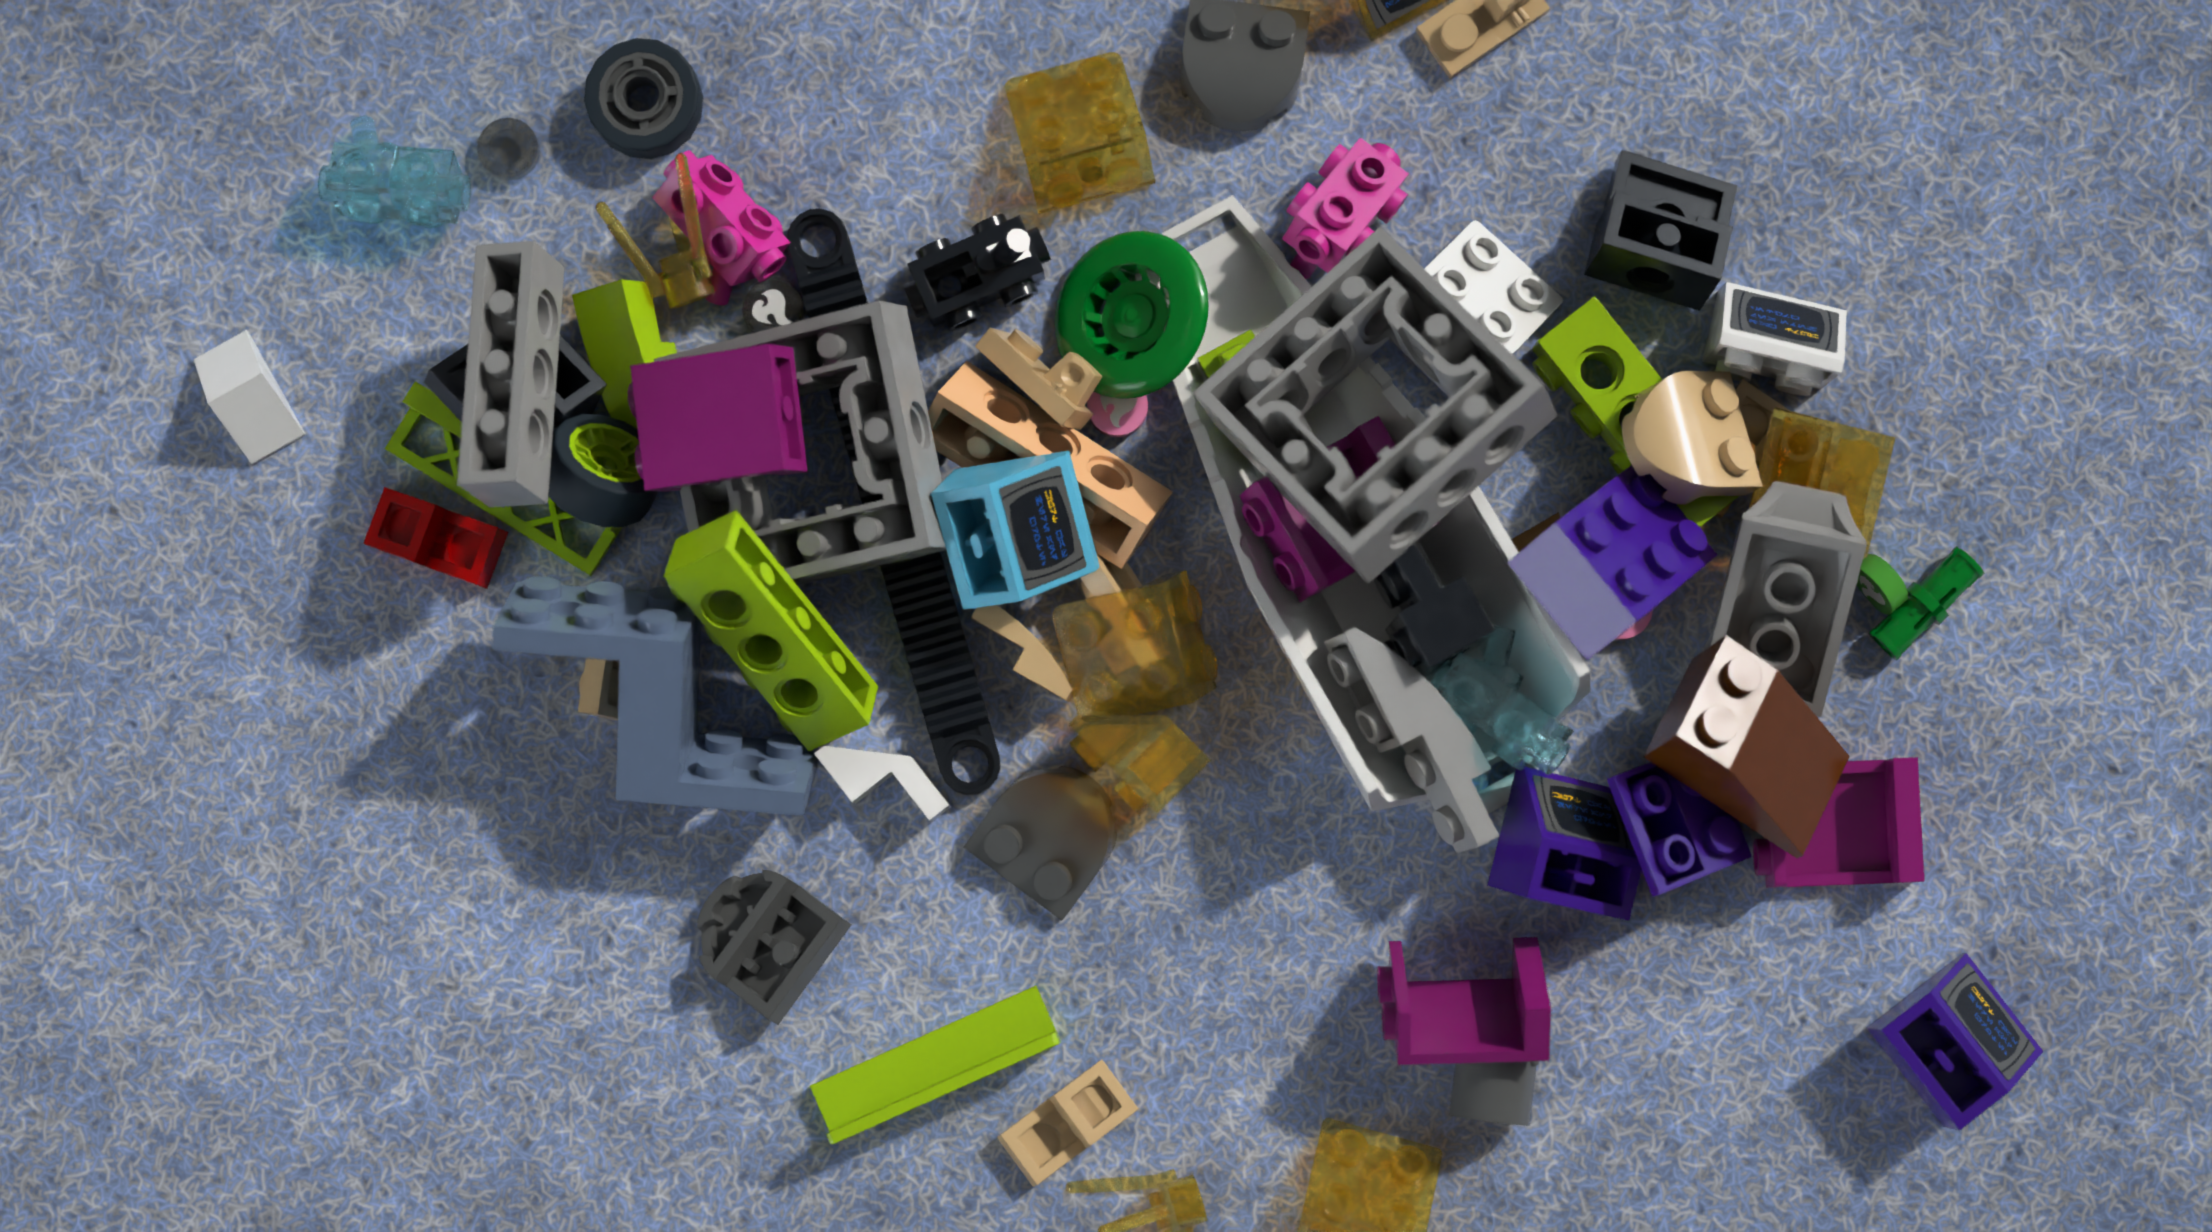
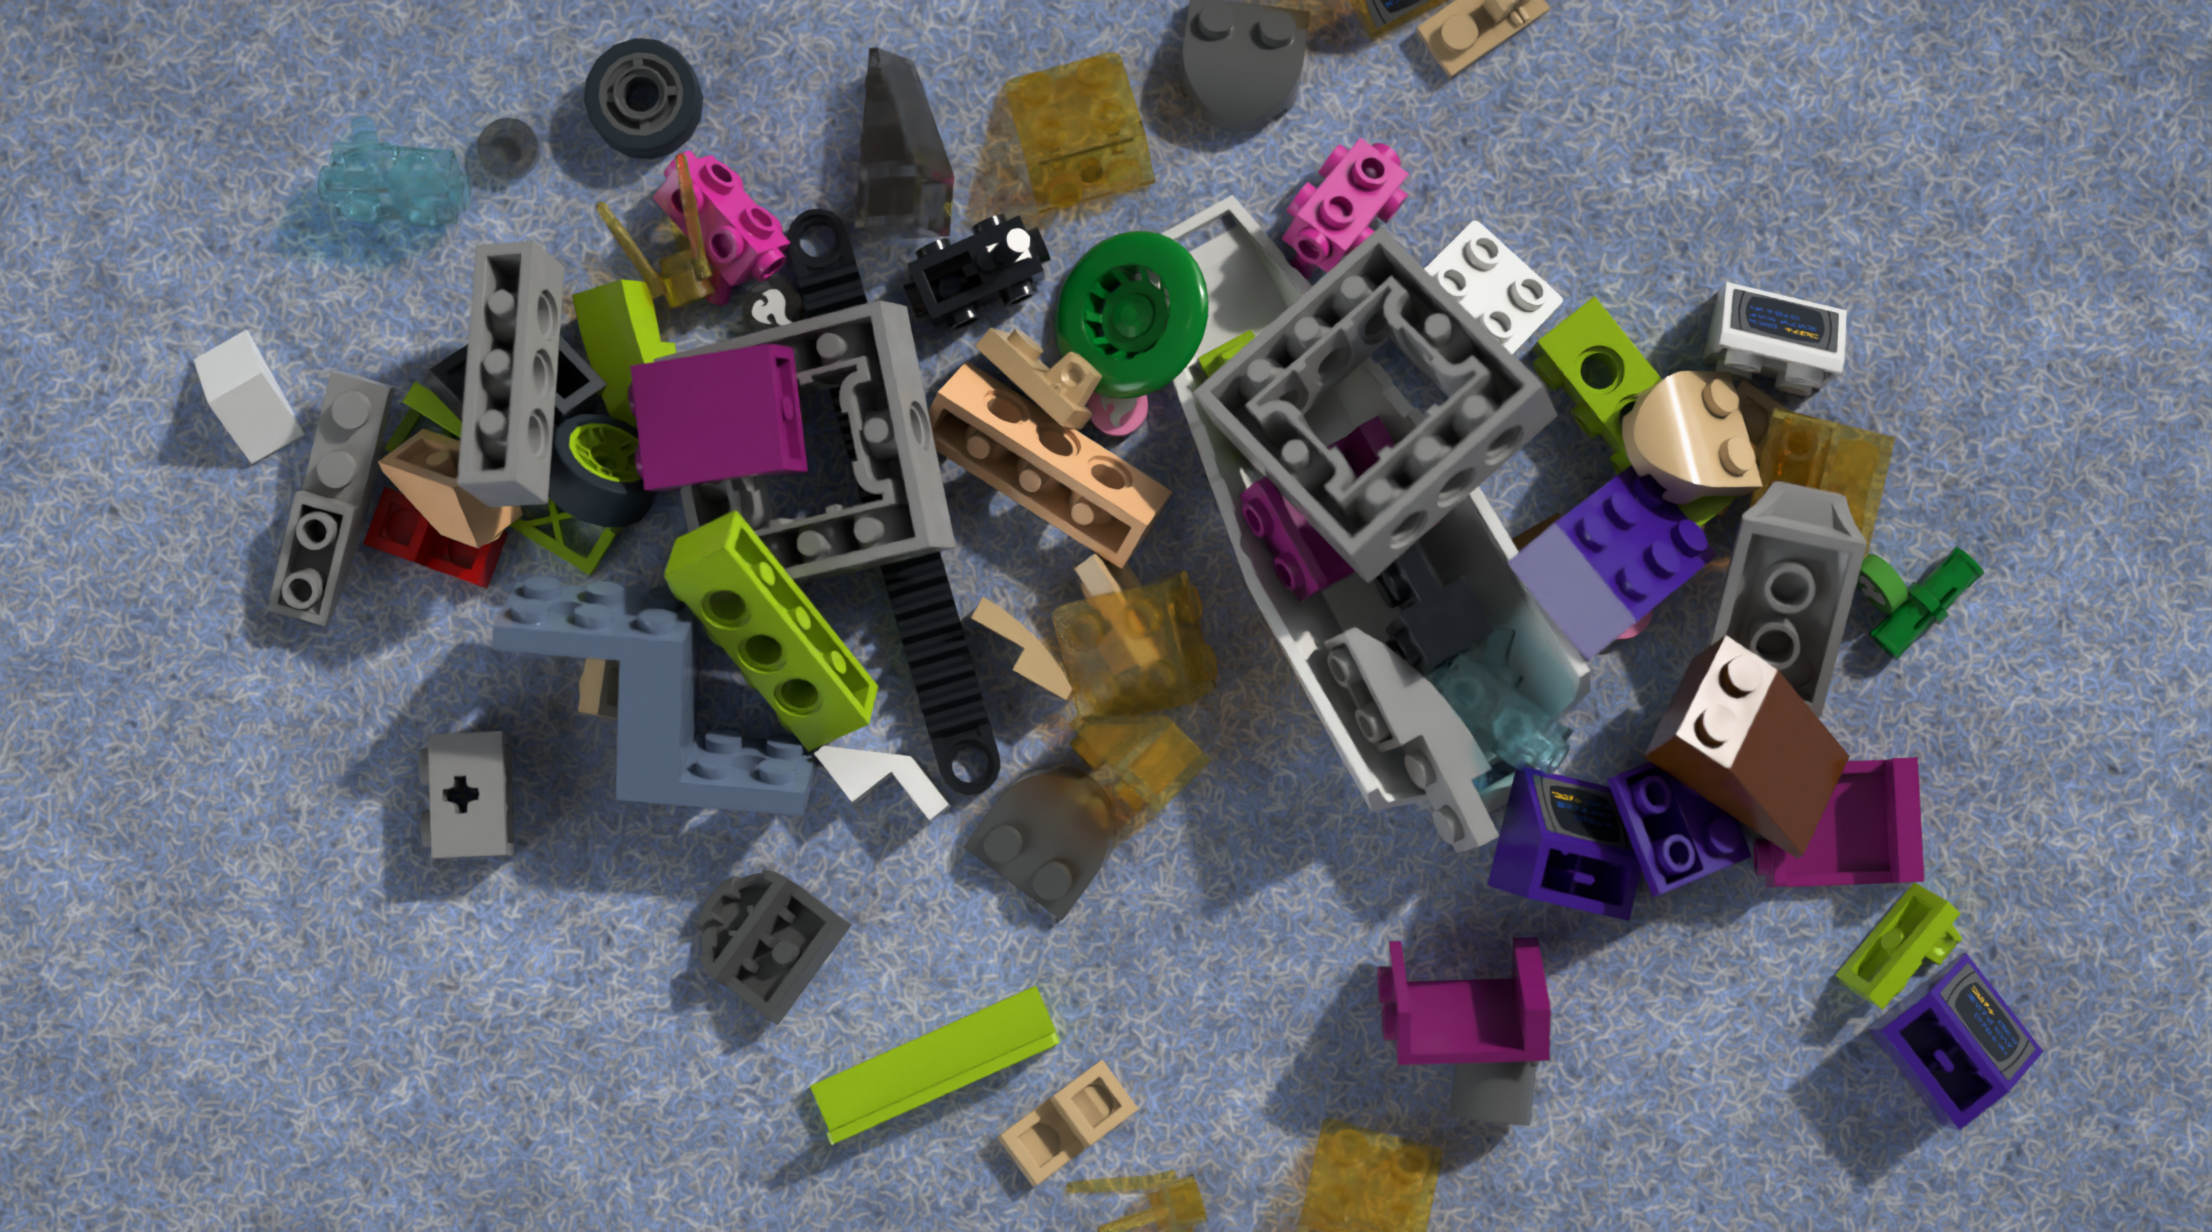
(333, 499): none -> light grey slope
(428, 477): none -> light nougat slope
(489, 821): none -> light grey brick
(903, 162): none -> clear smoke slope
(1014, 528): medium azure slope -> none
(1662, 231): black brick -> none
(1913, 929): none -> lime hinge

